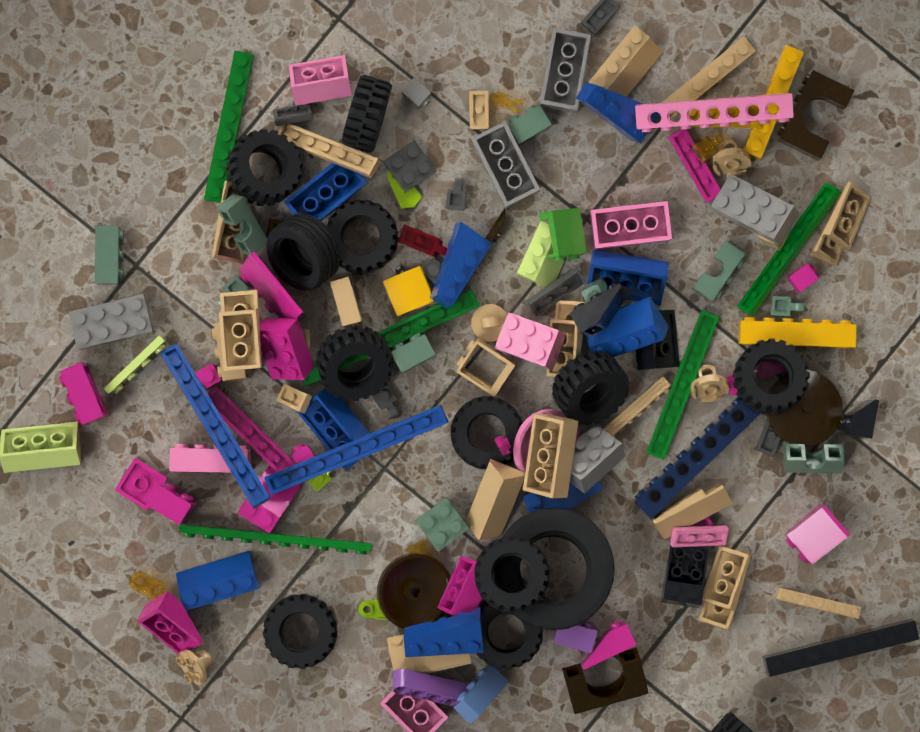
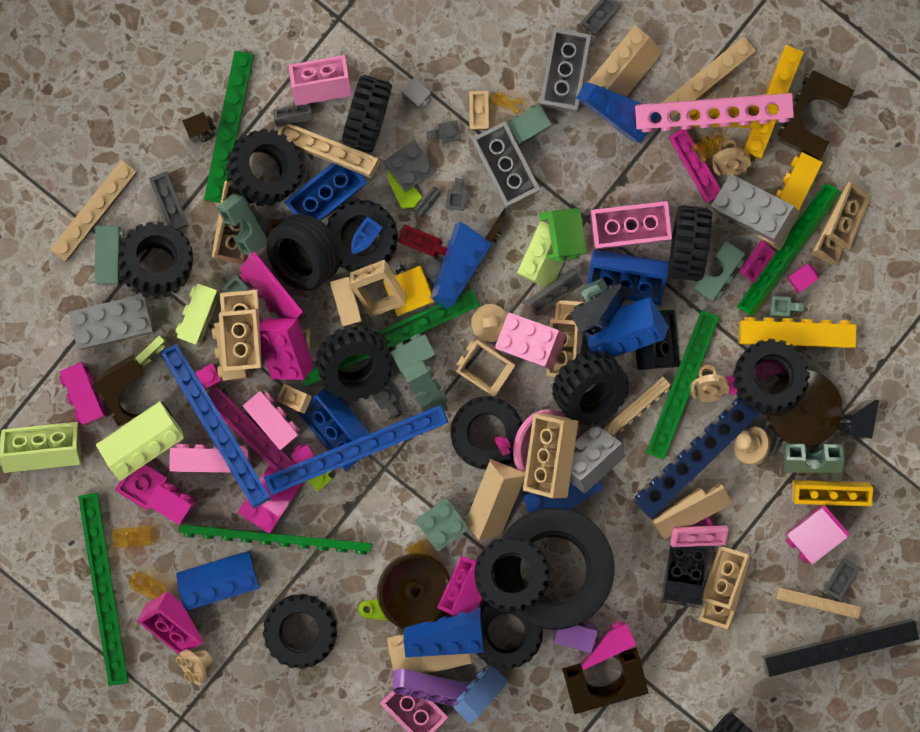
(93, 210): none -> tan plate
(103, 589): none -> green plate
(112, 382): none -> dark brown arch
(131, 537): none -> clear yellow plate
(140, 441): none -> yellowish green slope
(155, 237): none -> black tyre
(168, 200): none -> dark grey plate
(197, 314): none -> yellowish green slope
(199, 127): none -> dark brown brick
(272, 419): none -> bright pink brick
(365, 235): none -> blue plate
(372, 274): none -> tan window
(420, 380): none -> sand green arch
(430, 198): none -> dark grey piece
(447, 132): none -> dark grey plate
(690, 243): none -> black tyre
(752, 445): none -> tan plate
(757, 261): none -> dark pink plate
(799, 179): none -> yellow brick
(832, 493): none -> yellow brick
(841, 579): none -> dark grey plate

